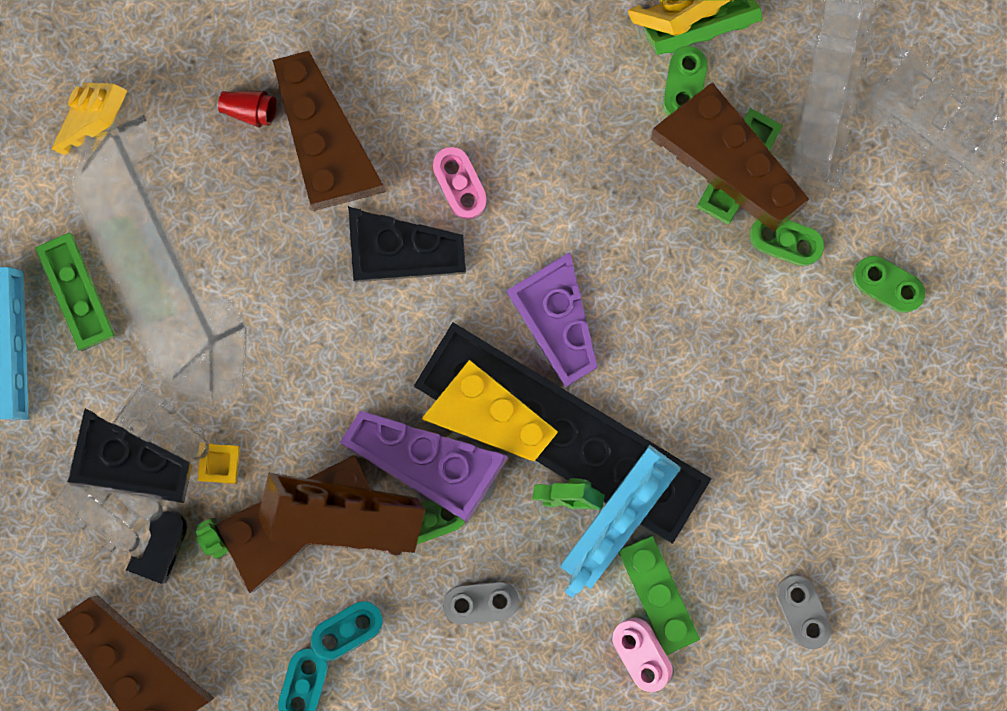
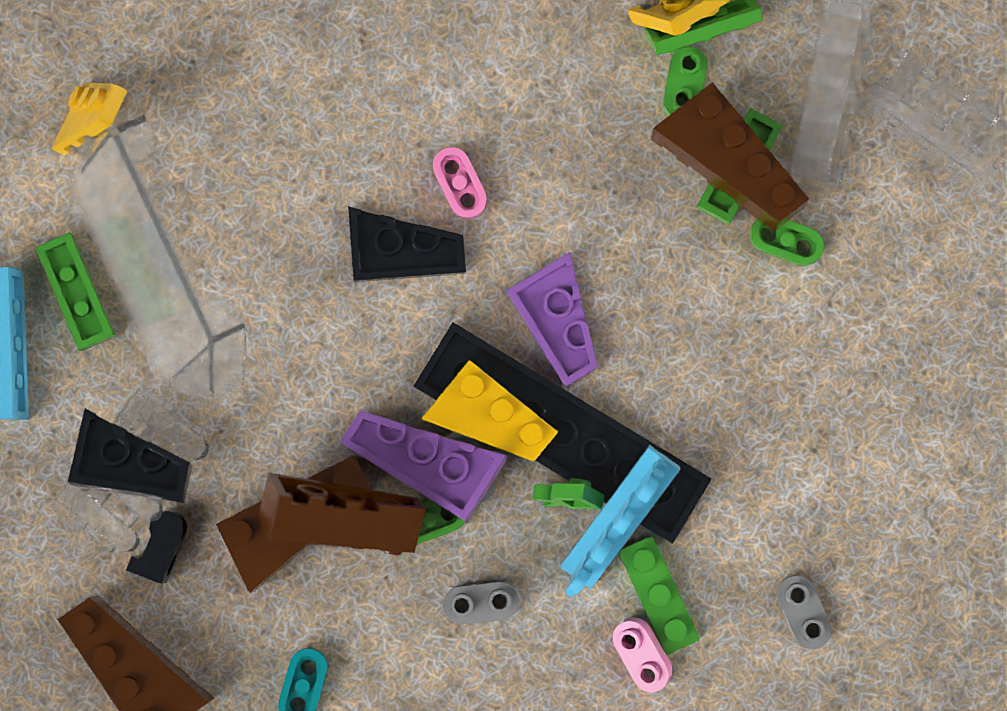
(211, 539): bright green plate -> none
(220, 464): yellow plate -> none
(248, 106): red cone -> none
(325, 143): reddish brown wedge -> none
(344, 630): teal plate -> none
(889, 286): bright green plate -> none

